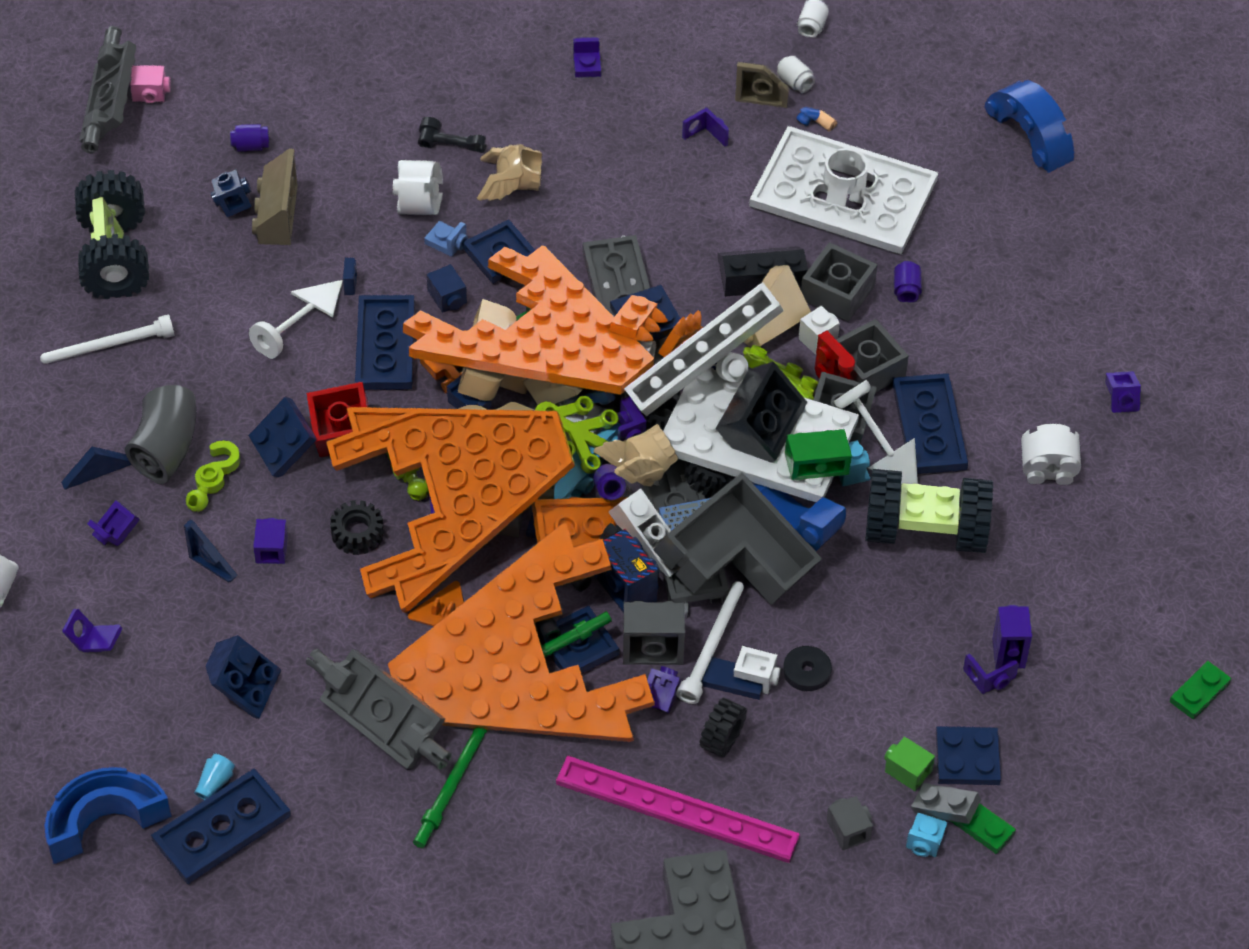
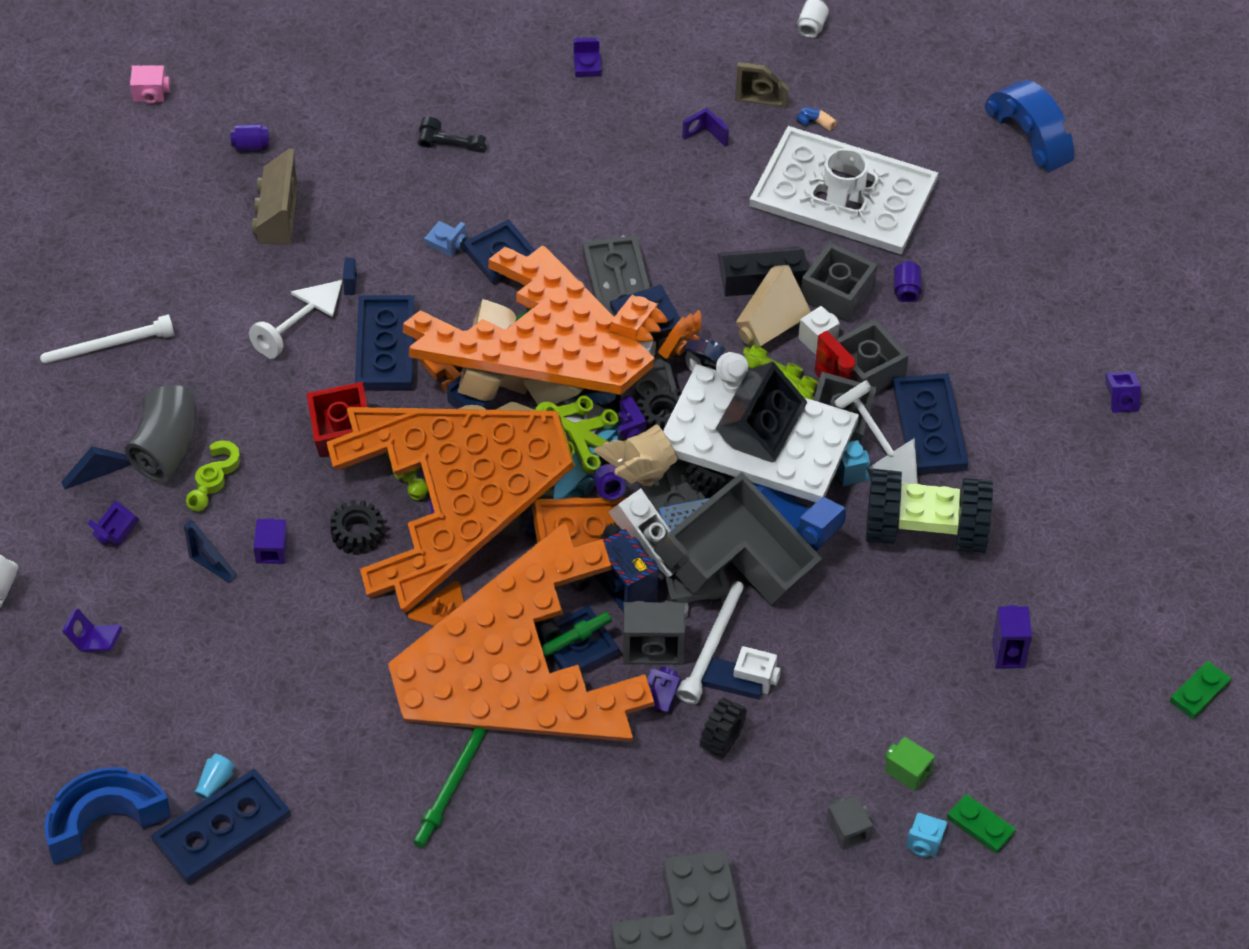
(107, 89): dark grey plate -> none
(111, 262): black plate -> none
(231, 192): dark blue brick -> none
(242, 674): dark blue slope -> none
(282, 437): dark blue plate -> none
(381, 708): dark grey plate -> none
(418, 187): white brick -> none
(446, 288): dark blue brick -> none
(516, 170): tan helmet -> none
(678, 809): dark pink tile -> none
(704, 349): white brick -> none
(795, 74): white brick -> none
(811, 657): black piece -> none
(818, 454): green brick -> none
(946, 803): dark grey plate -> none
(968, 755): dark blue plate -> none
(995, 680): dark purple bracket -> none
(1051, 454): white brick -> none

